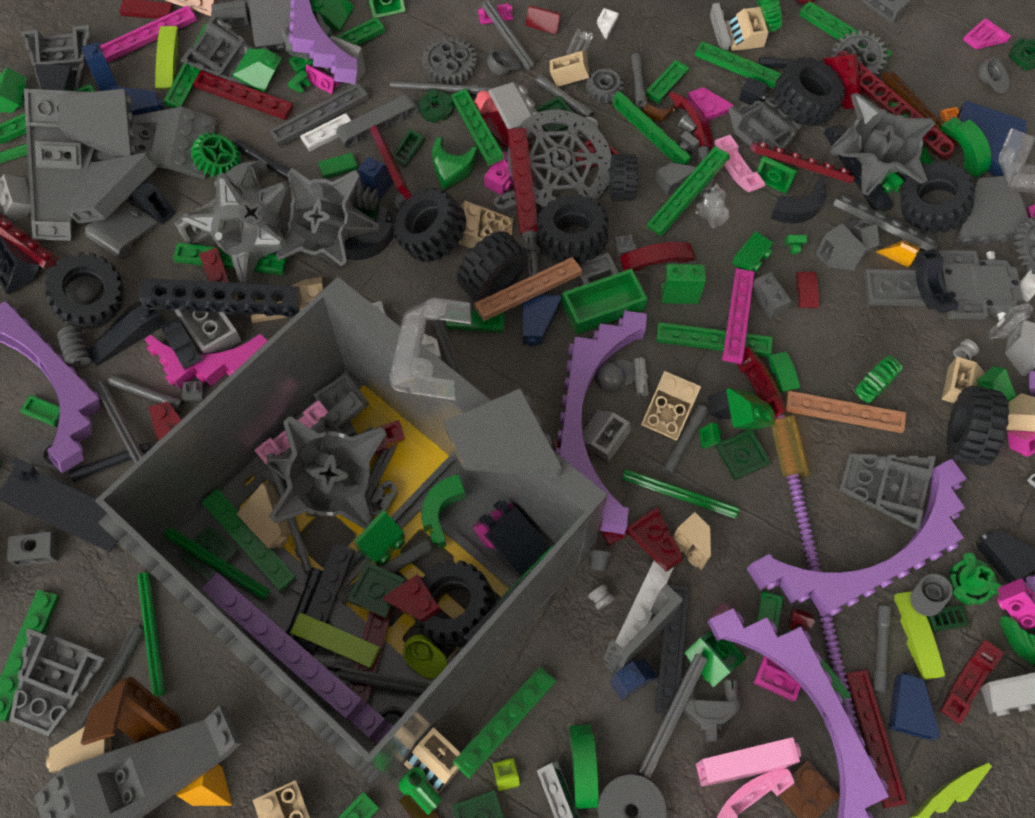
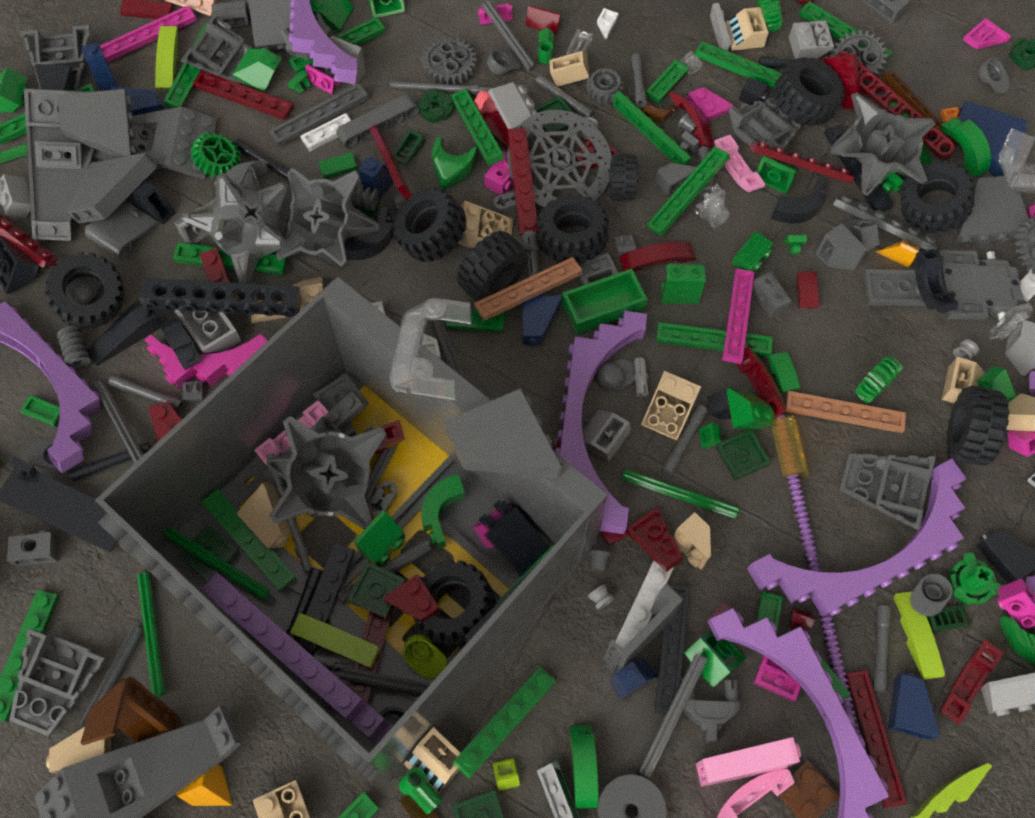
(545, 46): none -> green piece
(692, 62): none -> clear tile
(810, 39): none -> light grey slope

